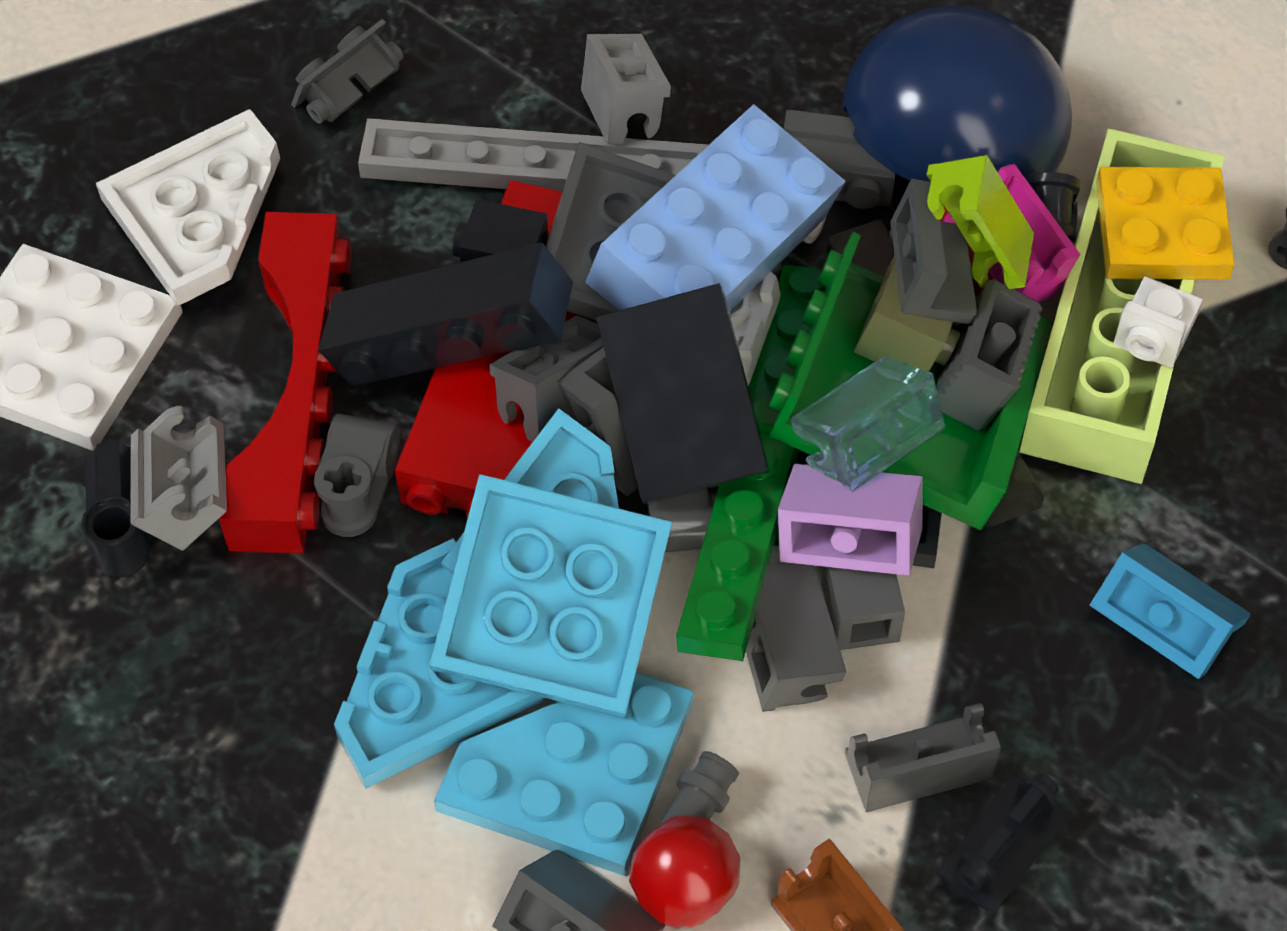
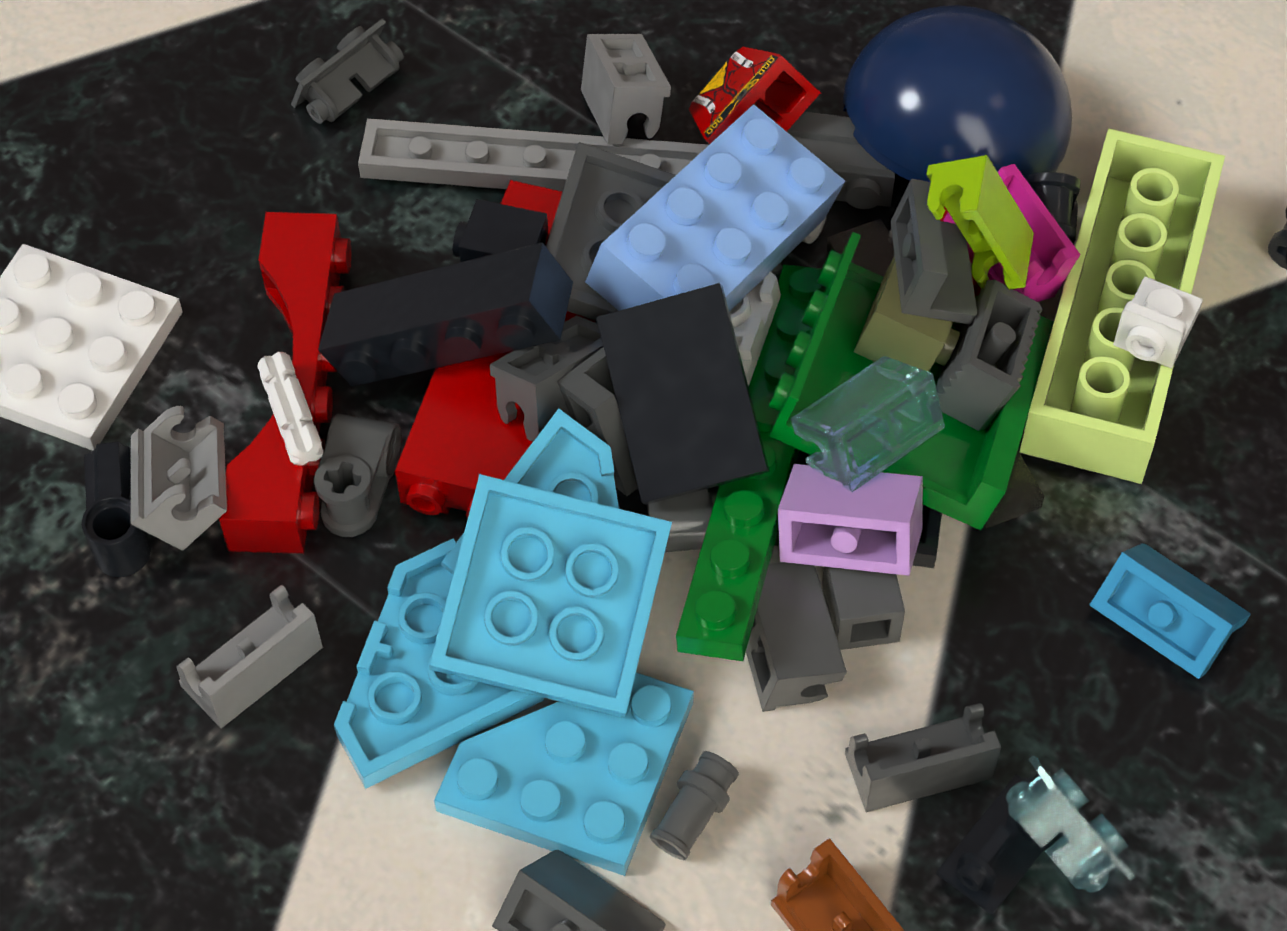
(195, 203): white plate -> none
(252, 660): none -> light grey hinge
(290, 408): none -> white axle
(685, 871): red hair -> none
(751, 79): none -> red torso
(1054, 806): none -> clear light blue hinge
(1164, 223): yellow plate -> none

